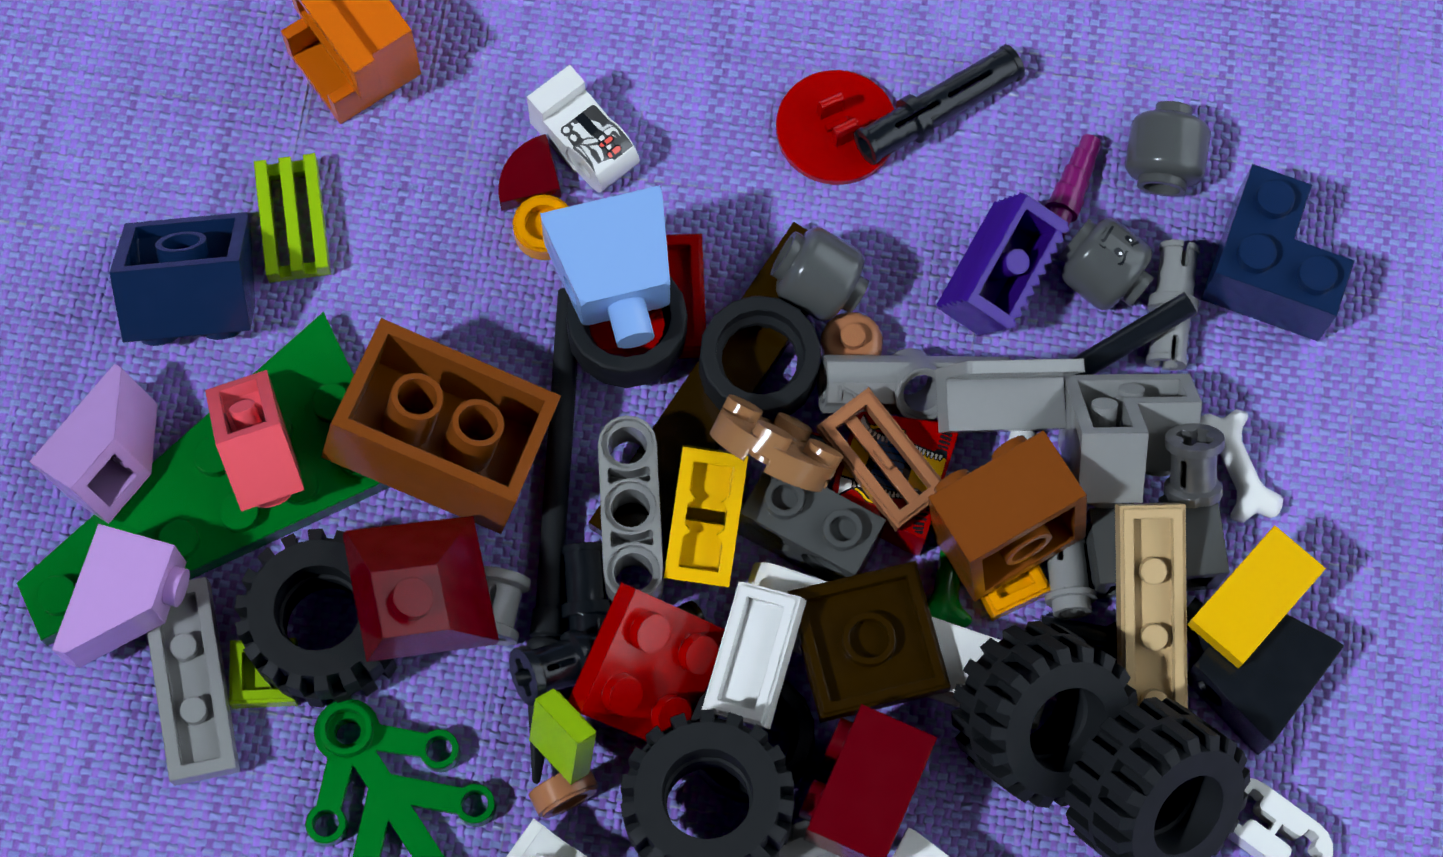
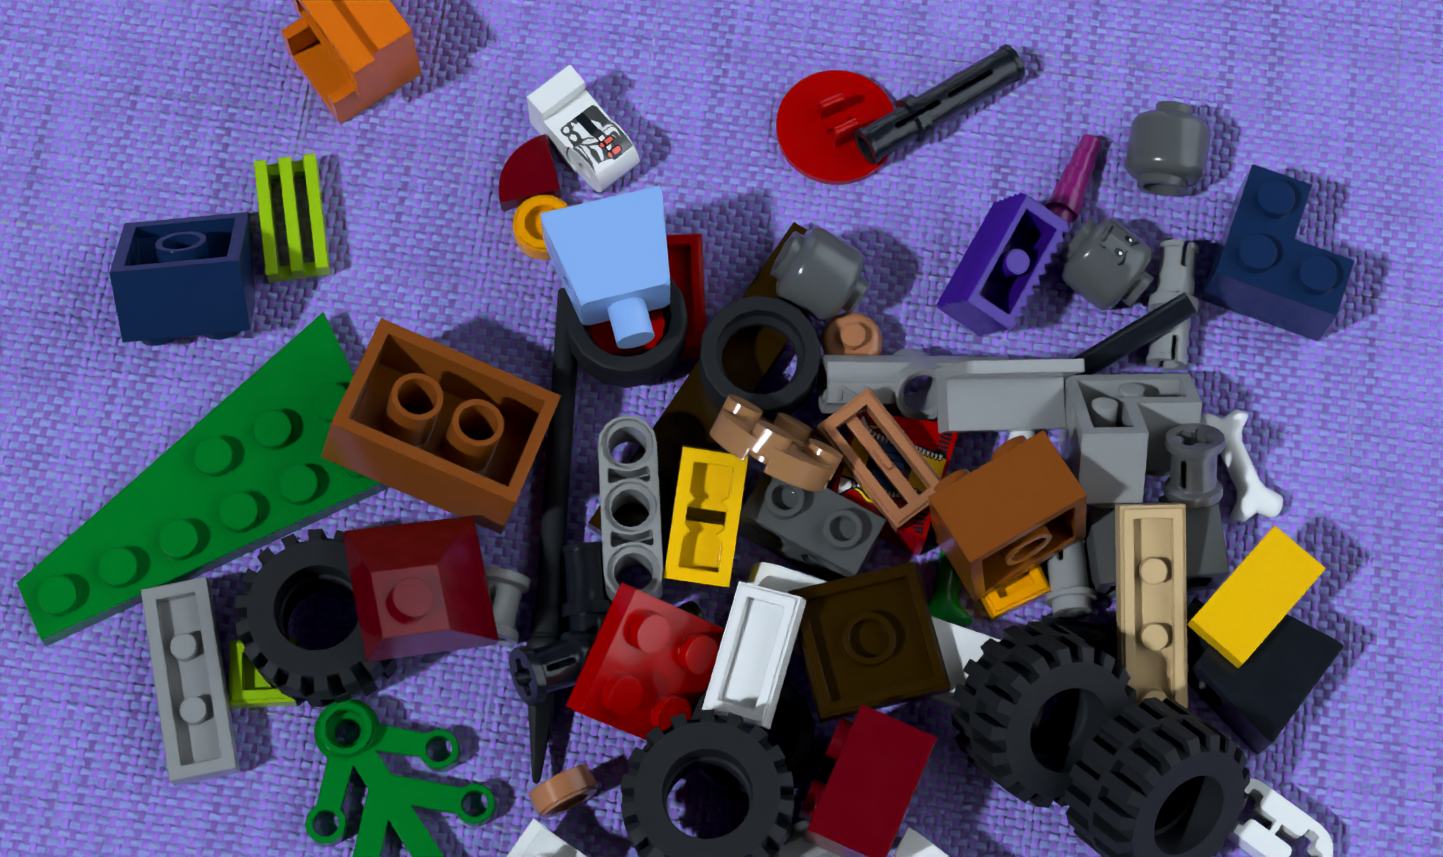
(103, 446): lavender slope -> none
(120, 594): lavender slope -> none
(253, 441): coral slope -> none
(562, 735): lime tile -> none

